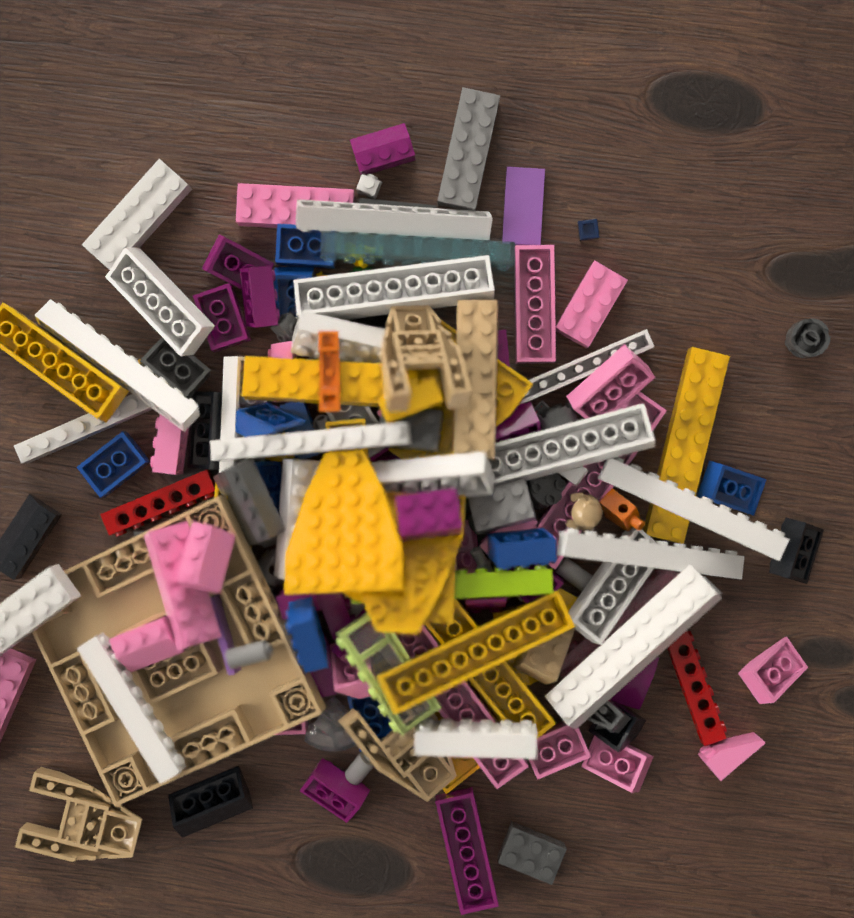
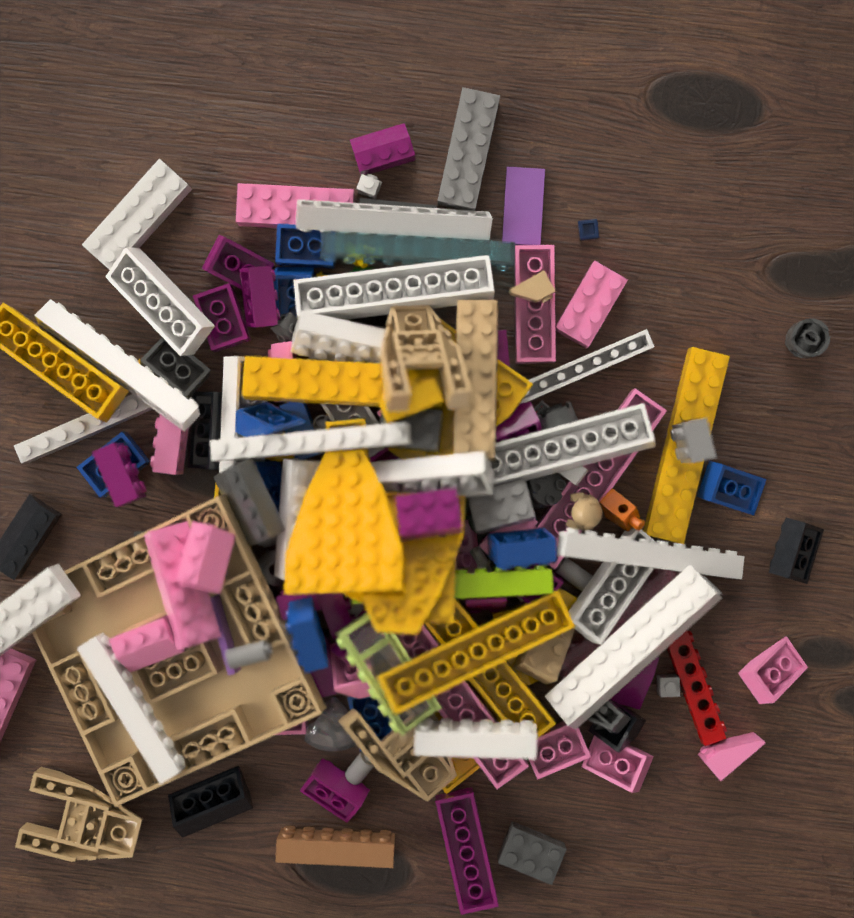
(112, 518): red brick -> none
(120, 474): none -> magenta brick
(329, 371): orange slope -> none
(335, 847): none -> medium nougat brick
(534, 289): none -> tan slope
(611, 384): bright pink brick -> none
(668, 685): none -> light grey brick
(693, 441): none -> light grey brick
(693, 508): white brick -> none

